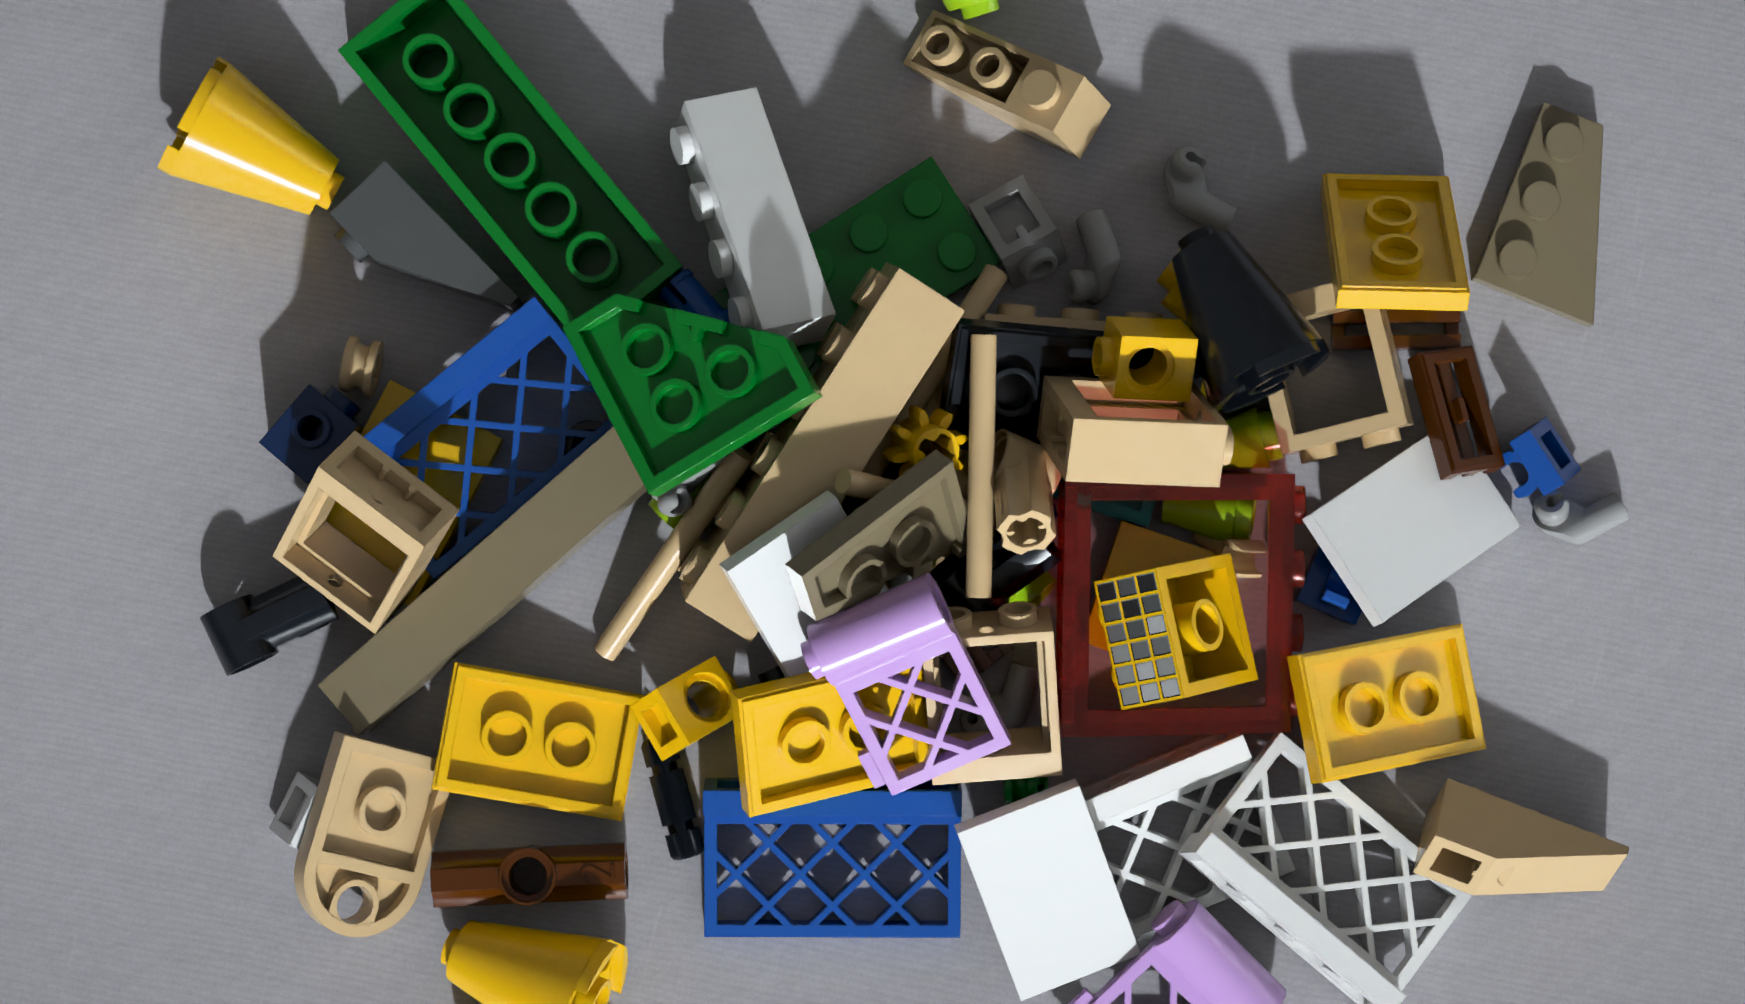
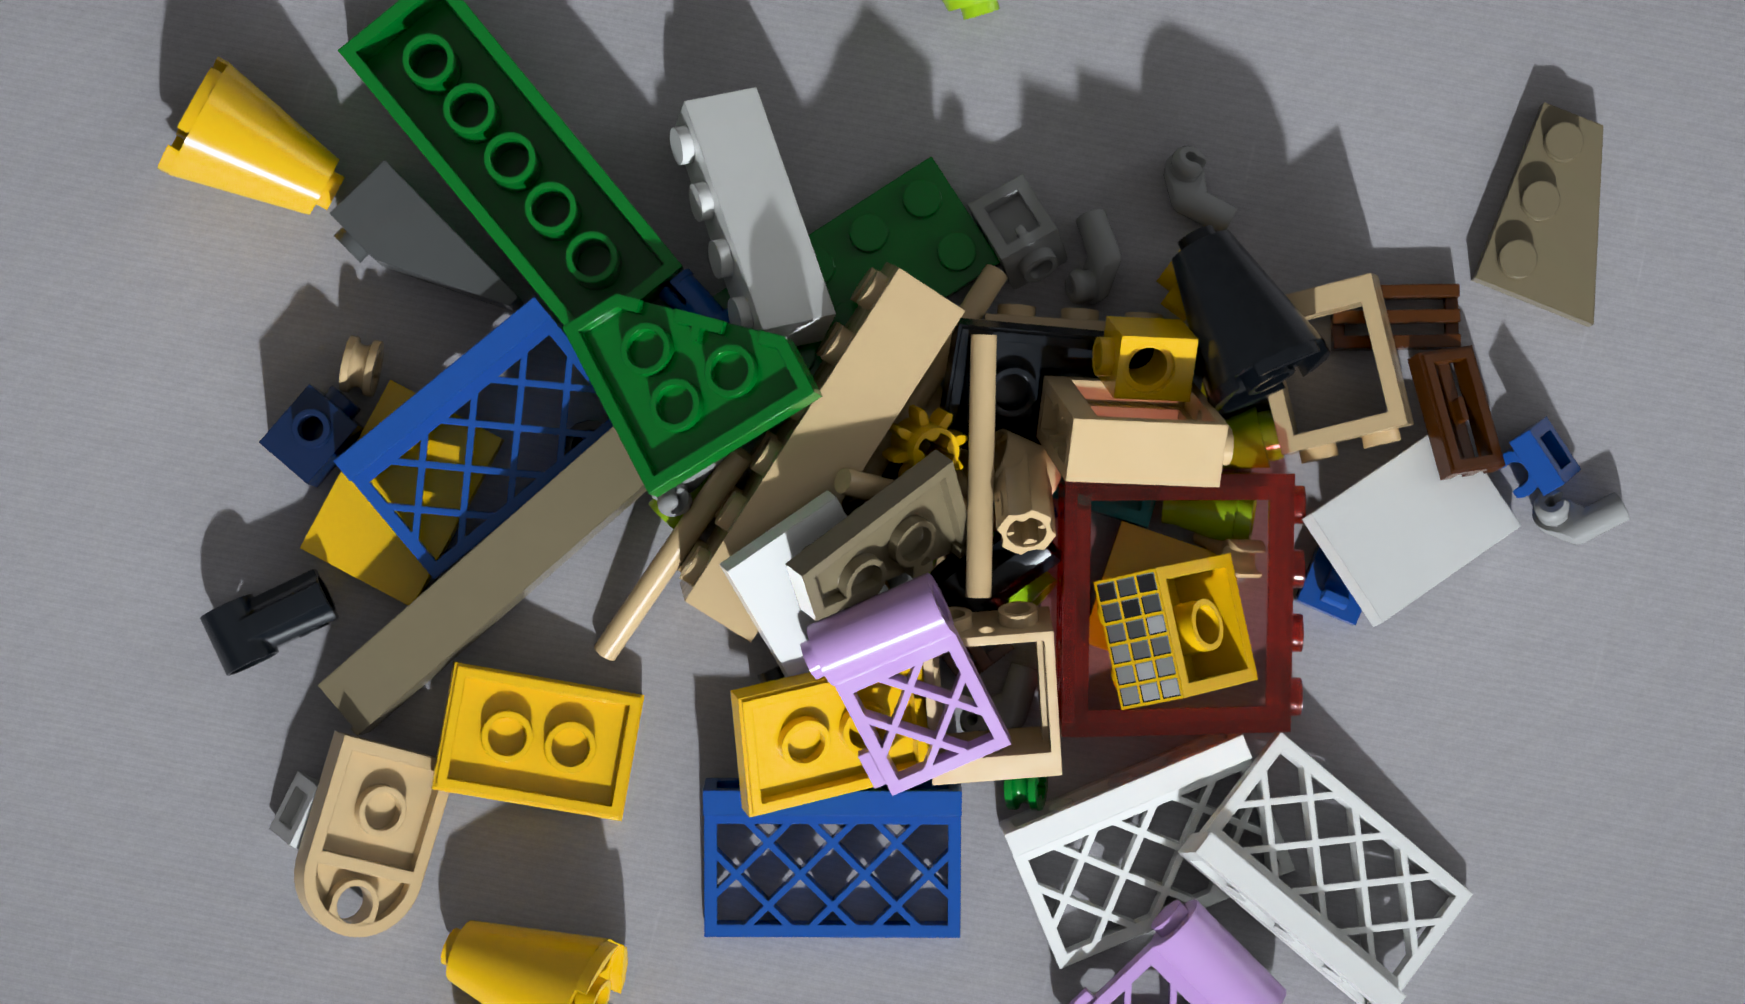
(387, 501): tan window -> none
(488, 878): reddish brown piece -> none
(669, 718): yellow brick -> none
(673, 804): black axle -> none
(1009, 83): tan slope -> none
(1047, 889): white tile -> none
(1386, 703): yellow tile -> none
(1393, 242): yellow tile -> none
(1504, 848): tan slope -> none

